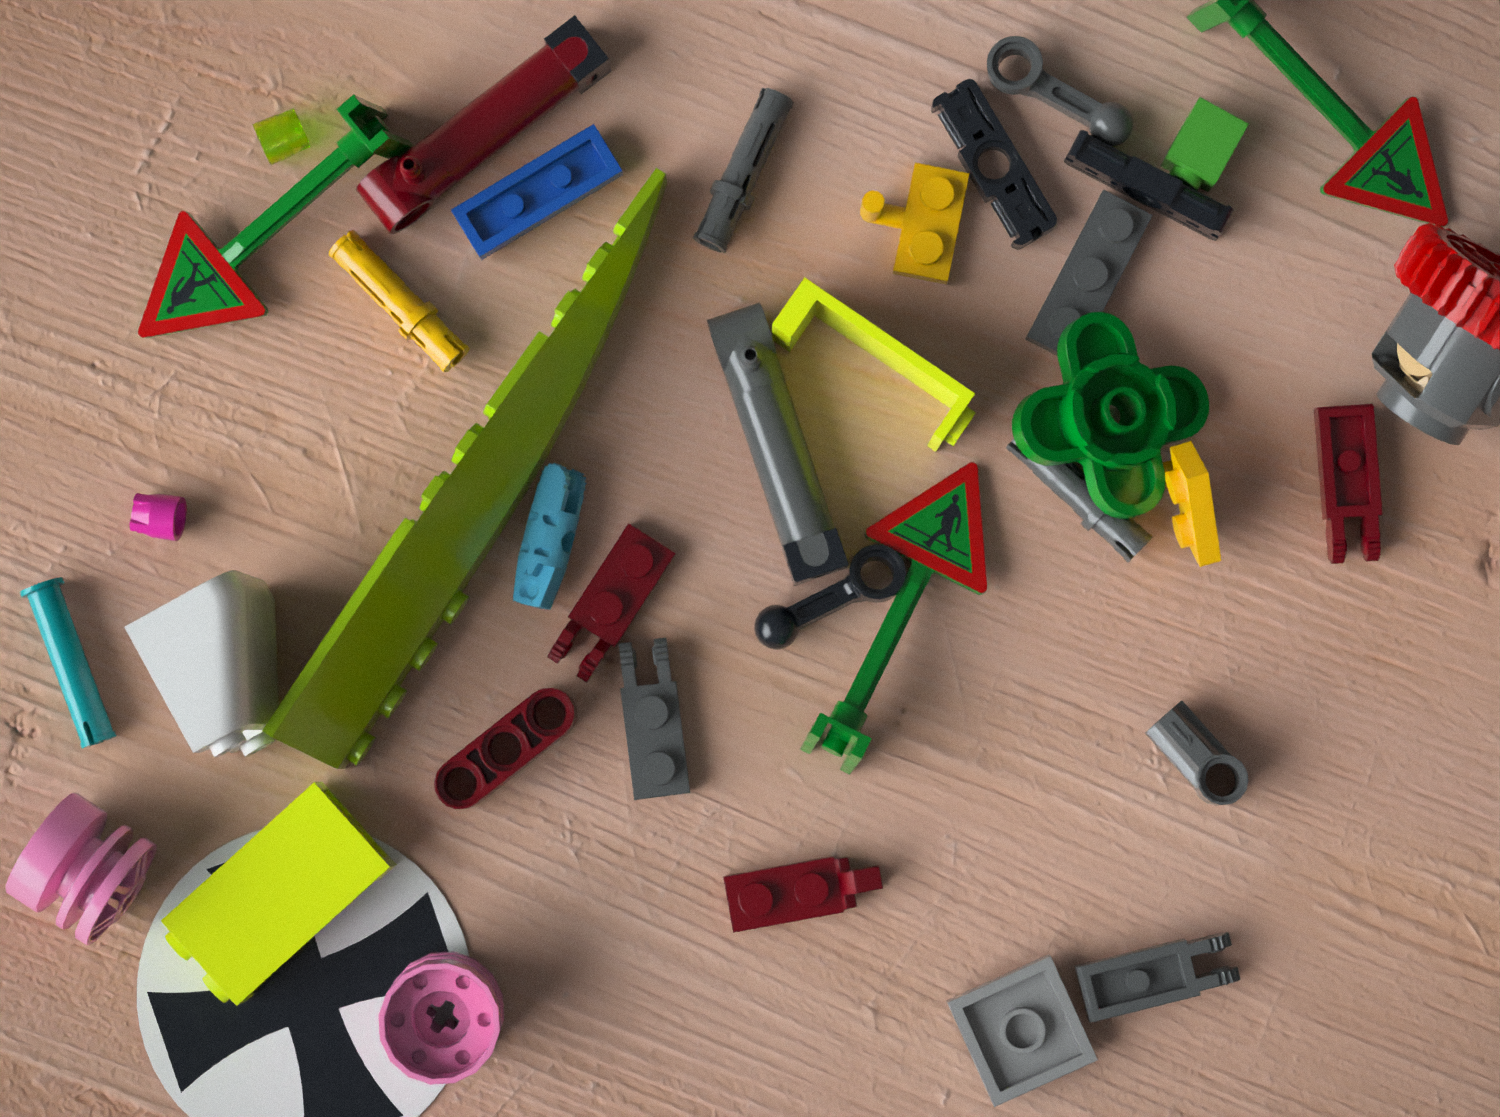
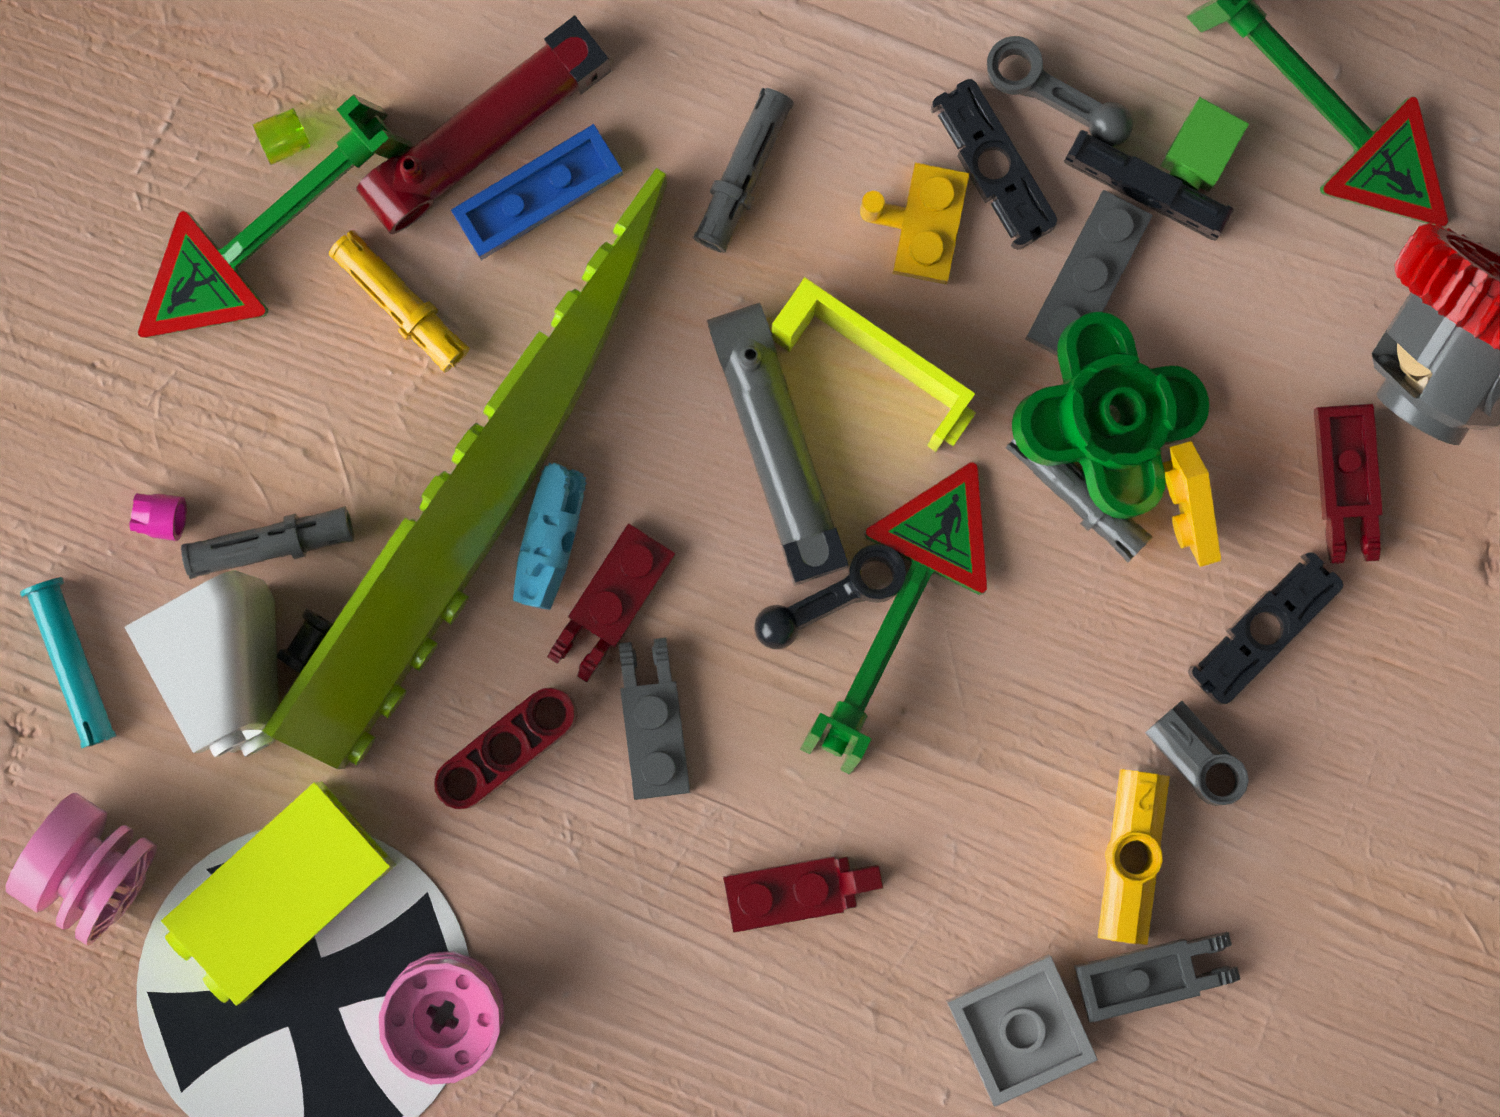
(281, 539): none -> dark grey pin
(305, 641): none -> black bush
(1127, 895): none -> yellow piece
(1294, 605): none -> black piece

